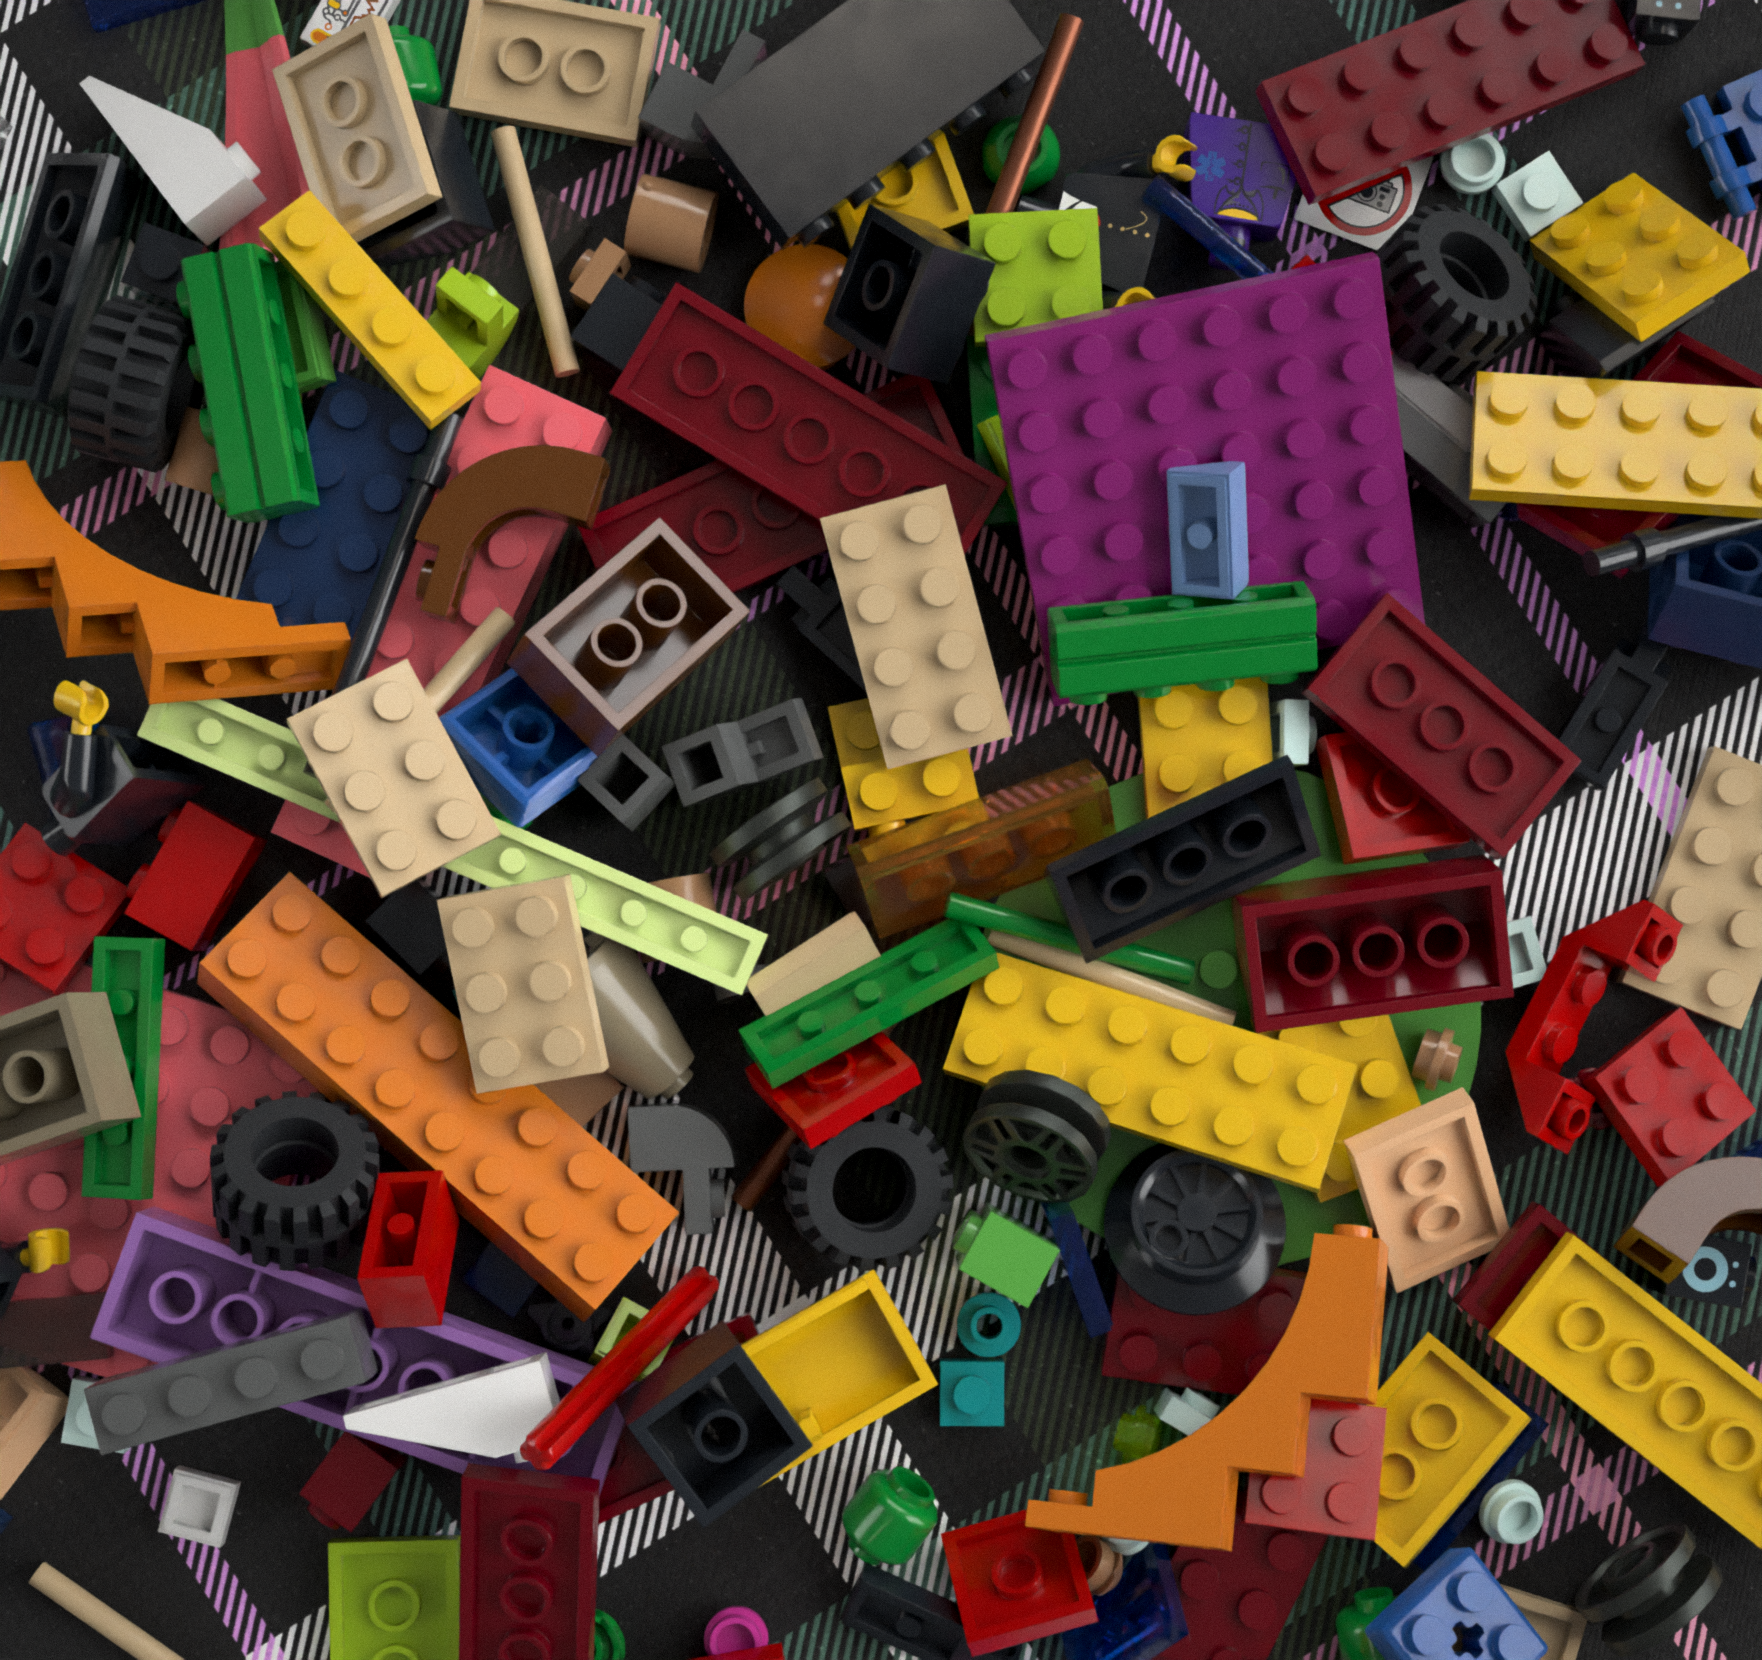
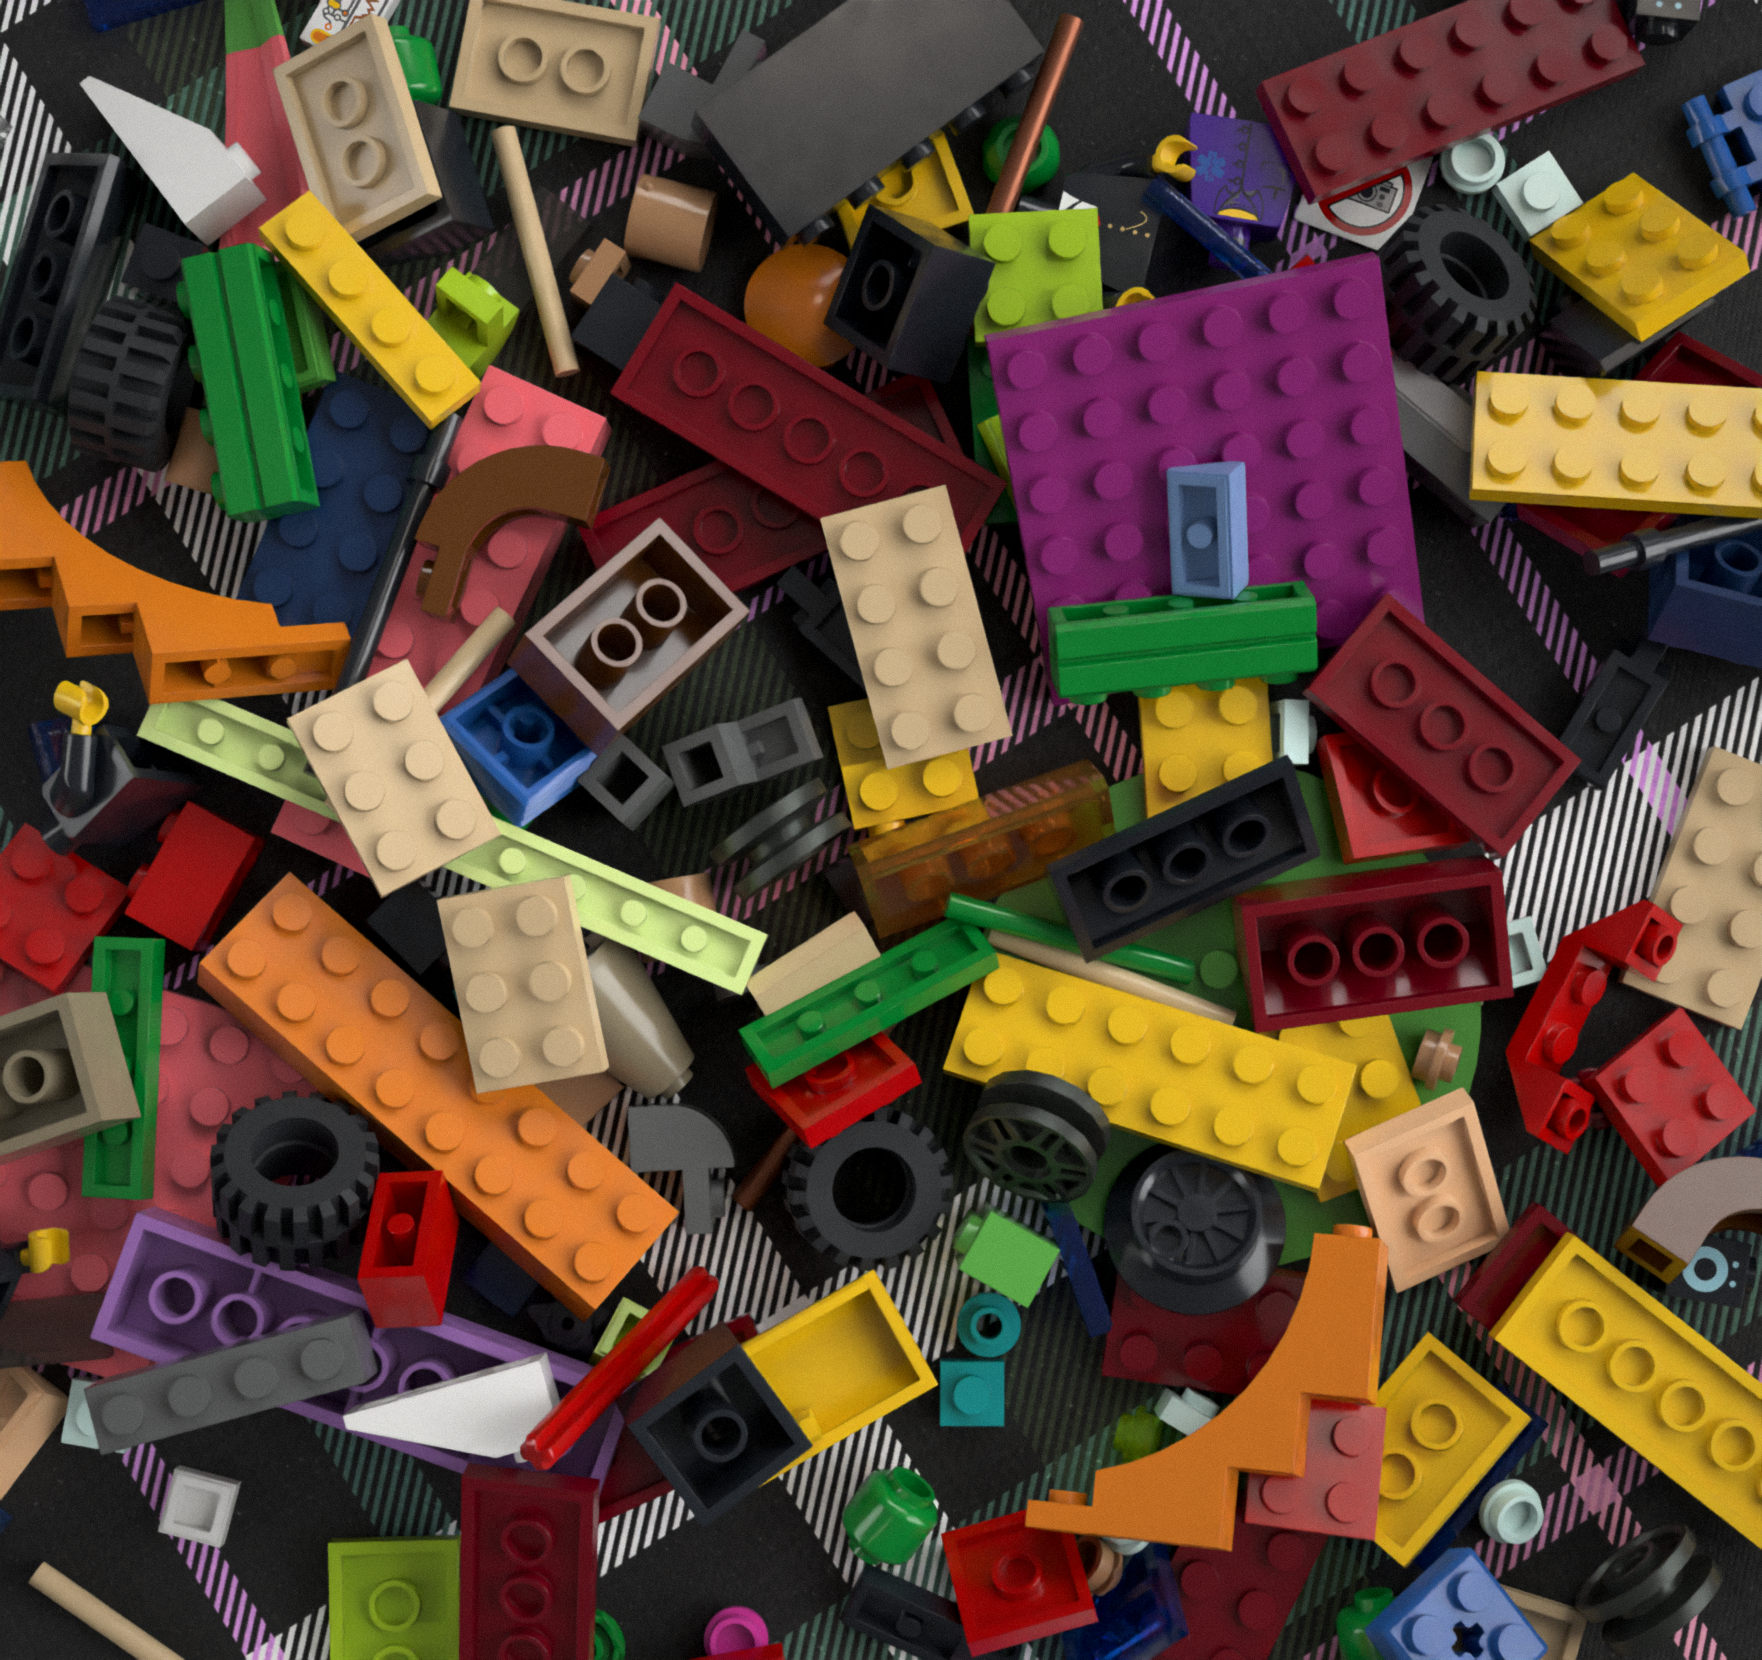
(350, 1481): dark red brick -> none

